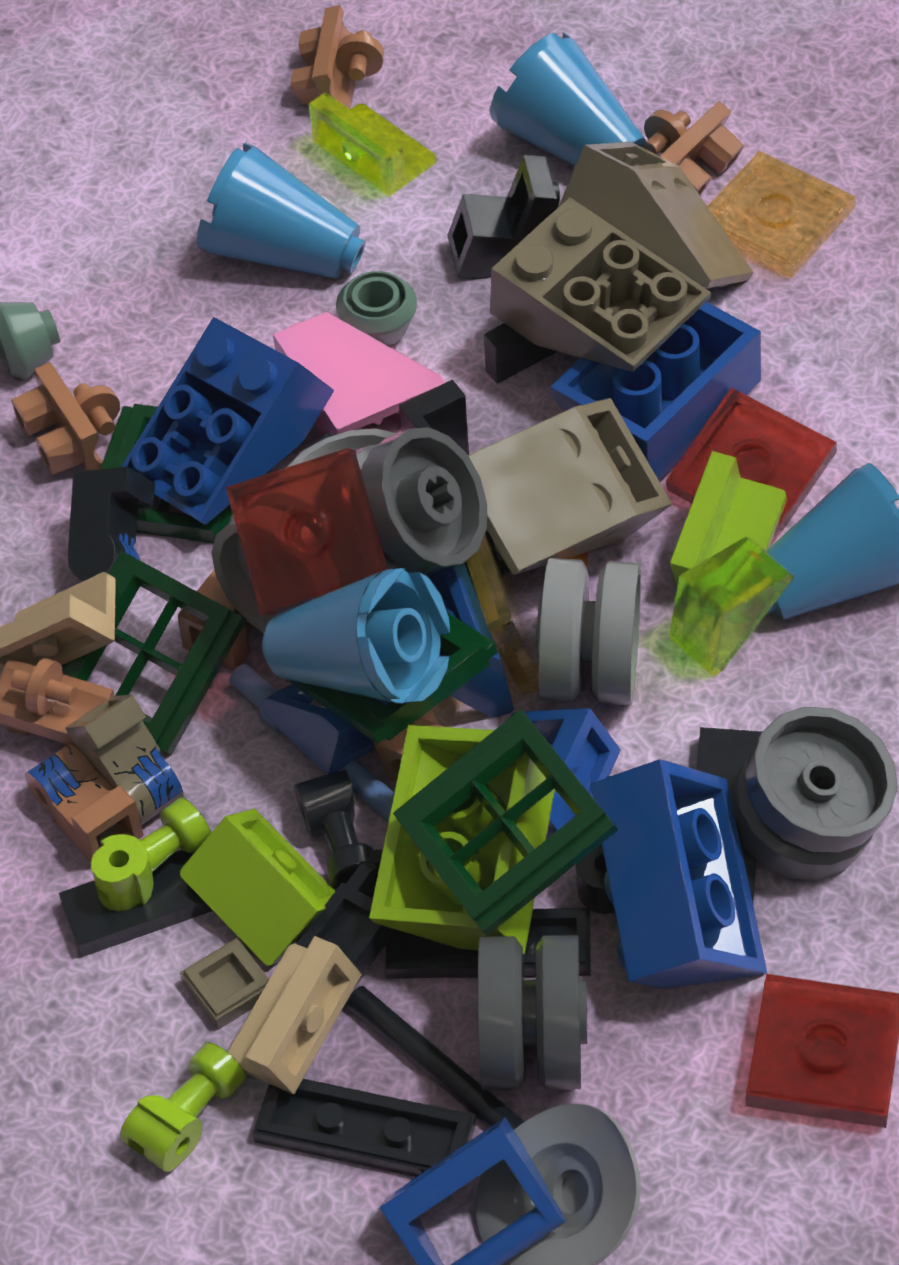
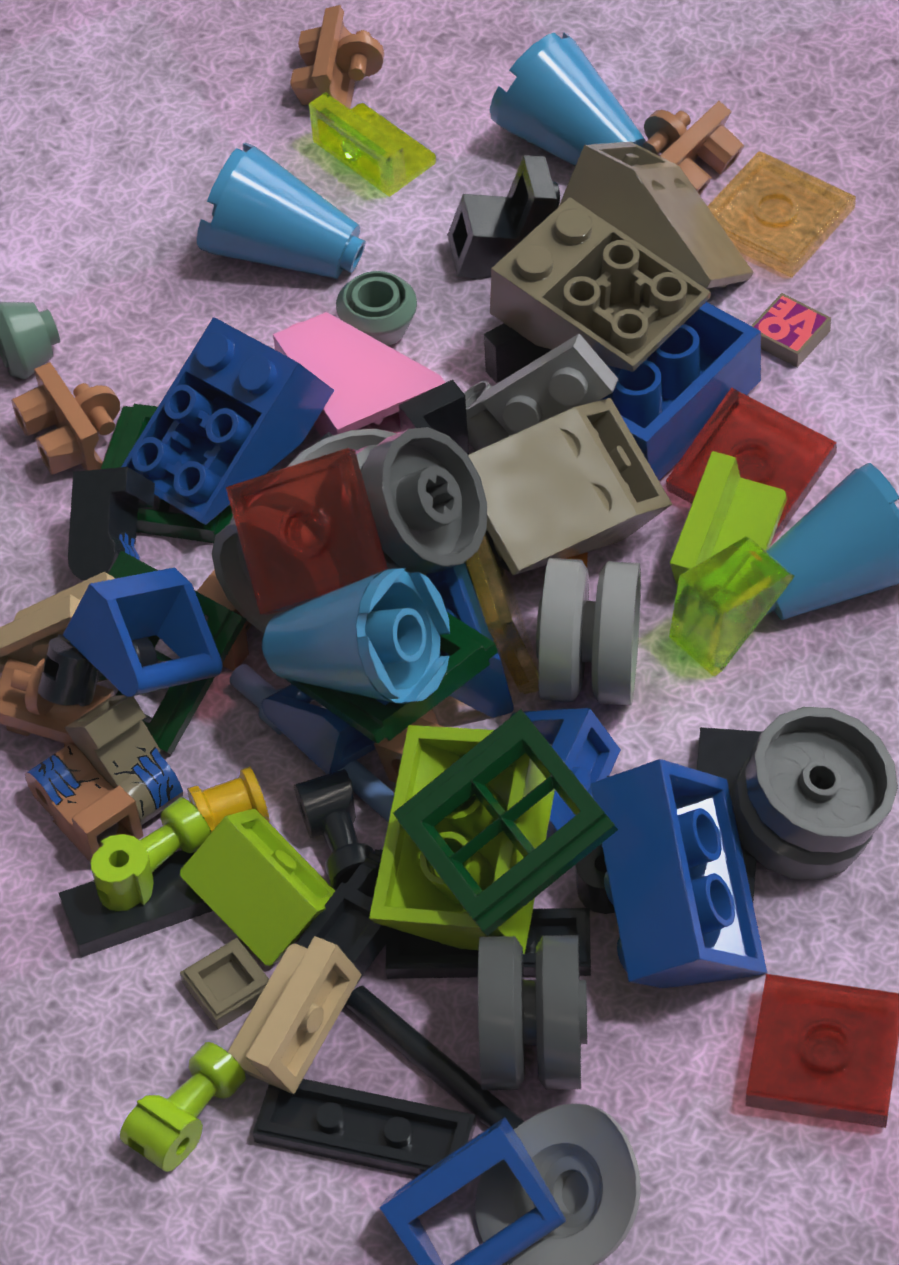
(71, 678): none -> black leg
(141, 607): none -> blue tile
(229, 798): none -> yellow bush
(542, 389): none -> light grey plate
(791, 329): none -> tile

